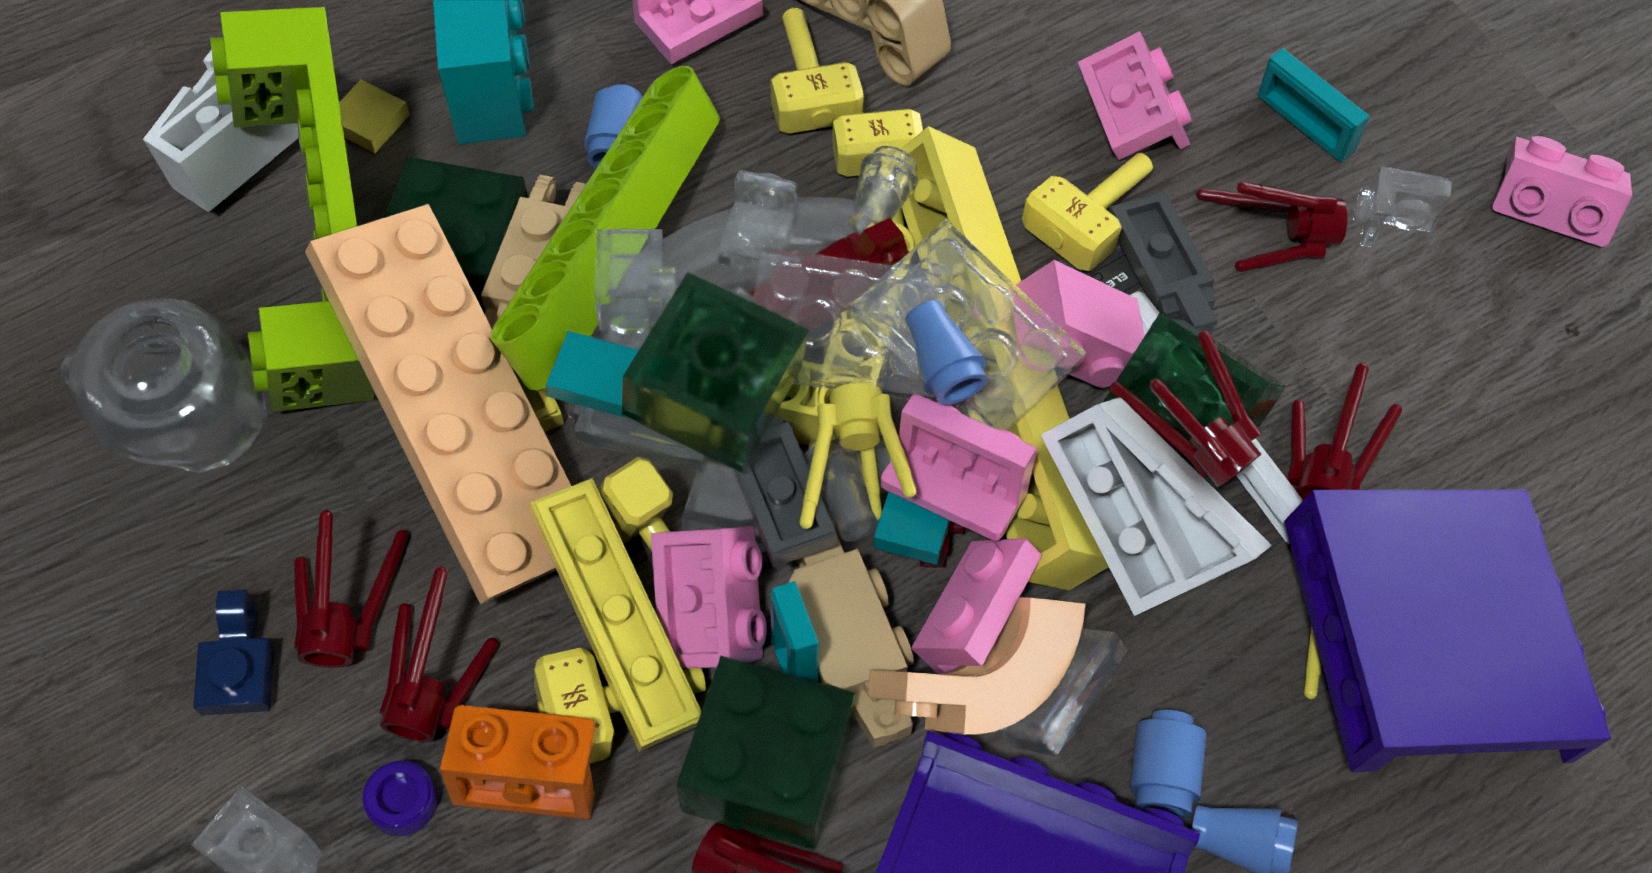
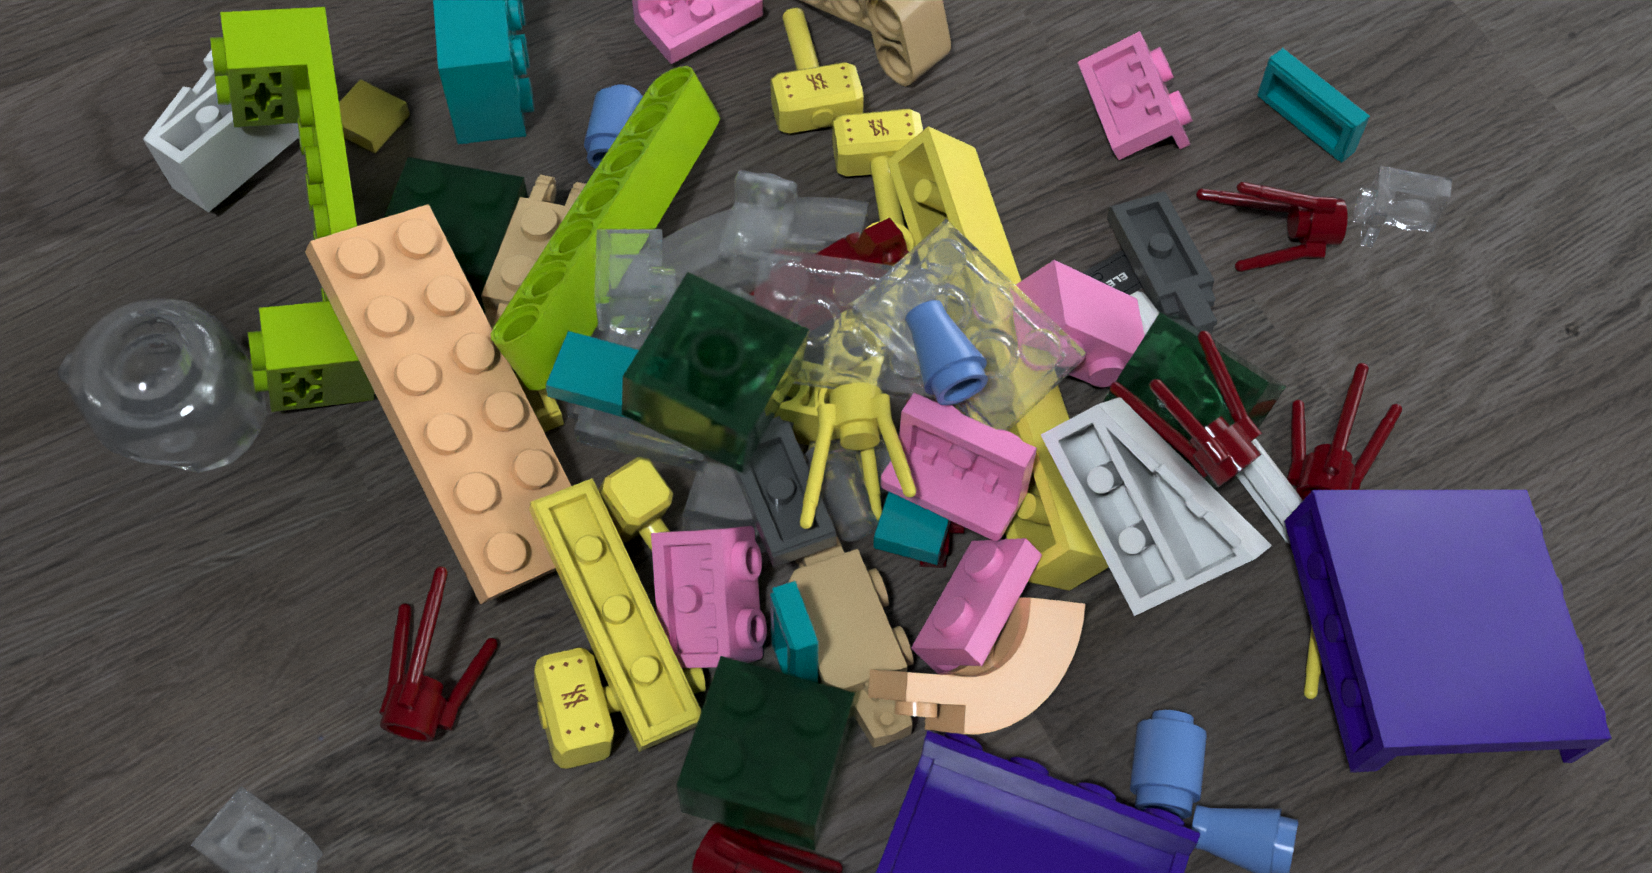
(237, 669): dark blue plate -> none
(325, 629): dark red plant -> none
(399, 798): dark purple tile -> none
(519, 762): orange bracket -> none
(883, 186): clear cone -> none
(1059, 715): clear plate -> none
(1079, 223): light yellow piece -> none
(1563, 190): bright pink bracket -> none

